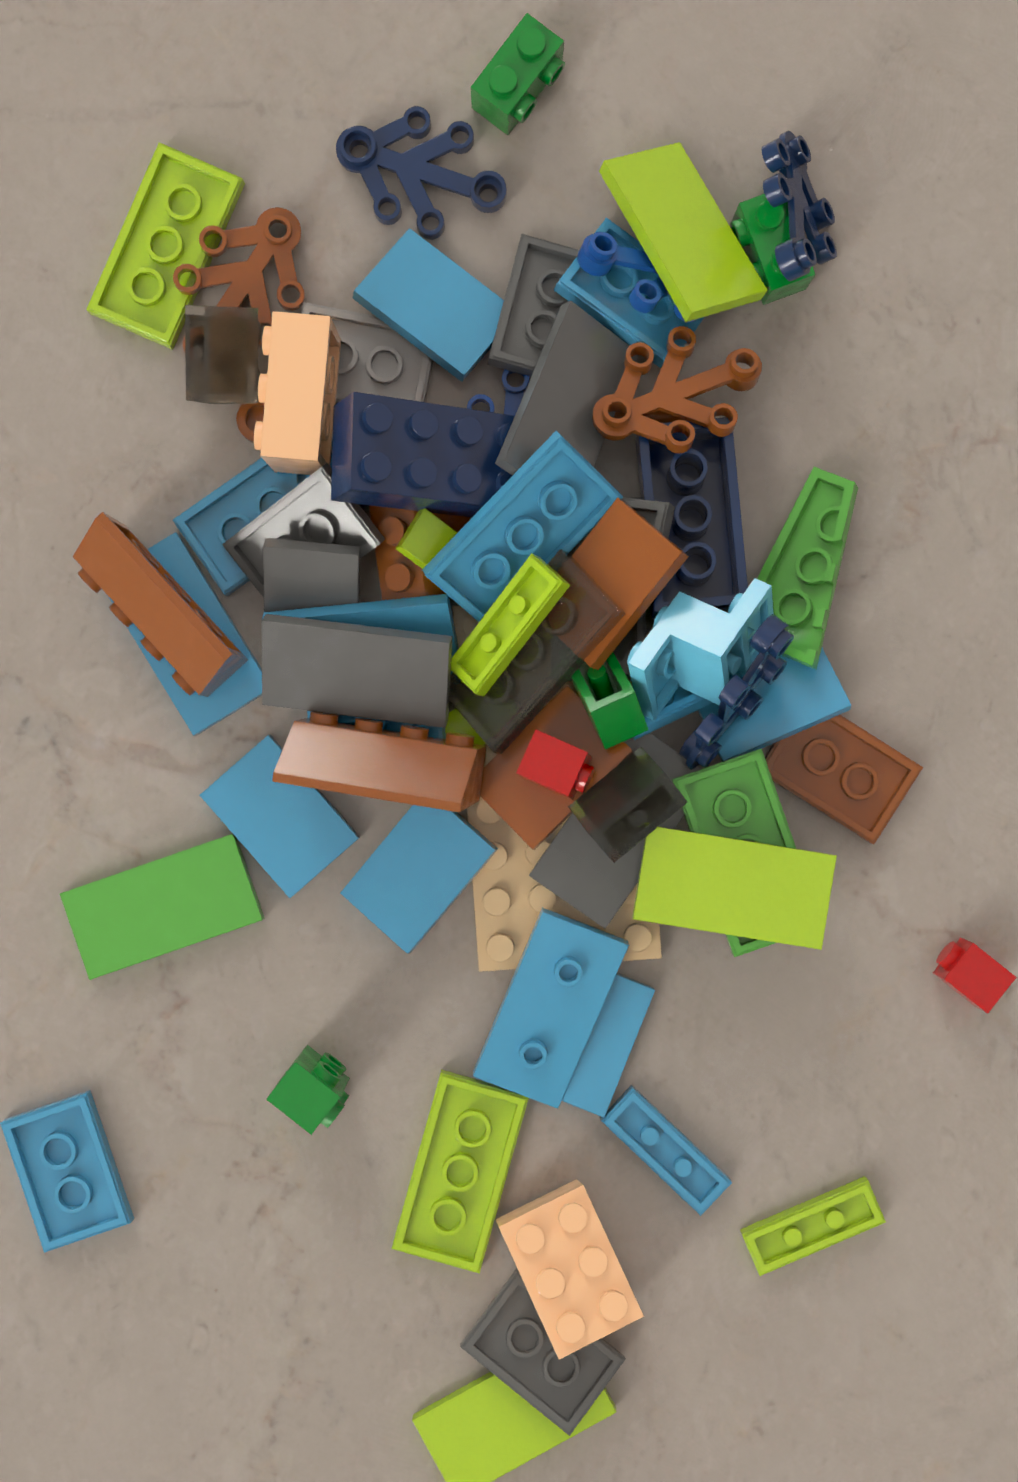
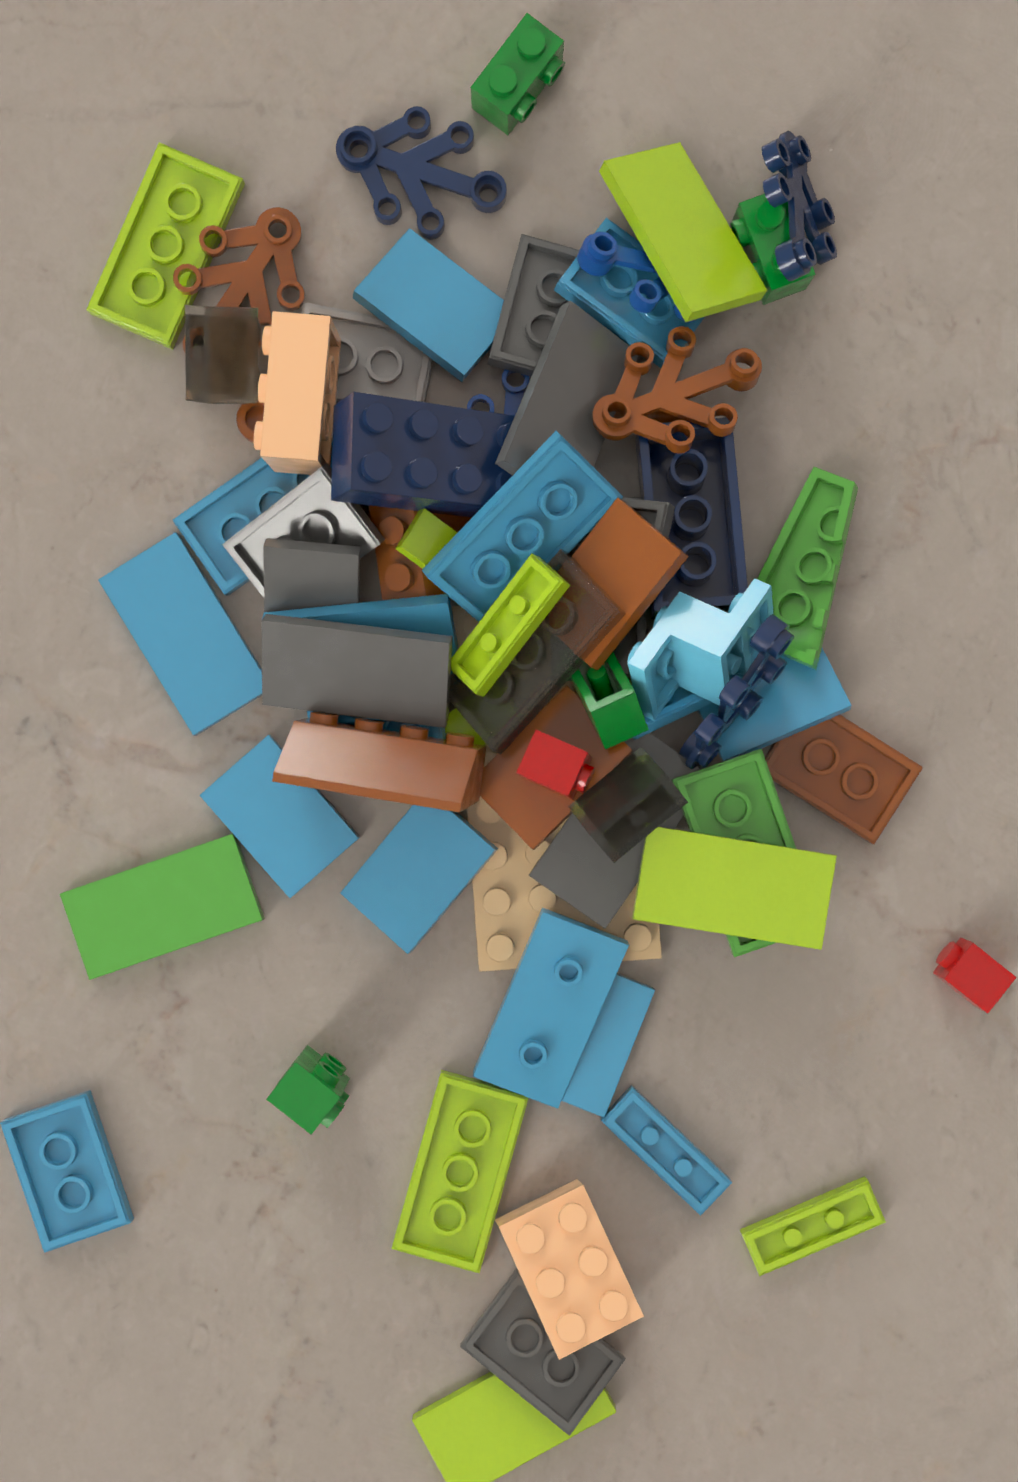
(157, 606): dark orange slope -> none

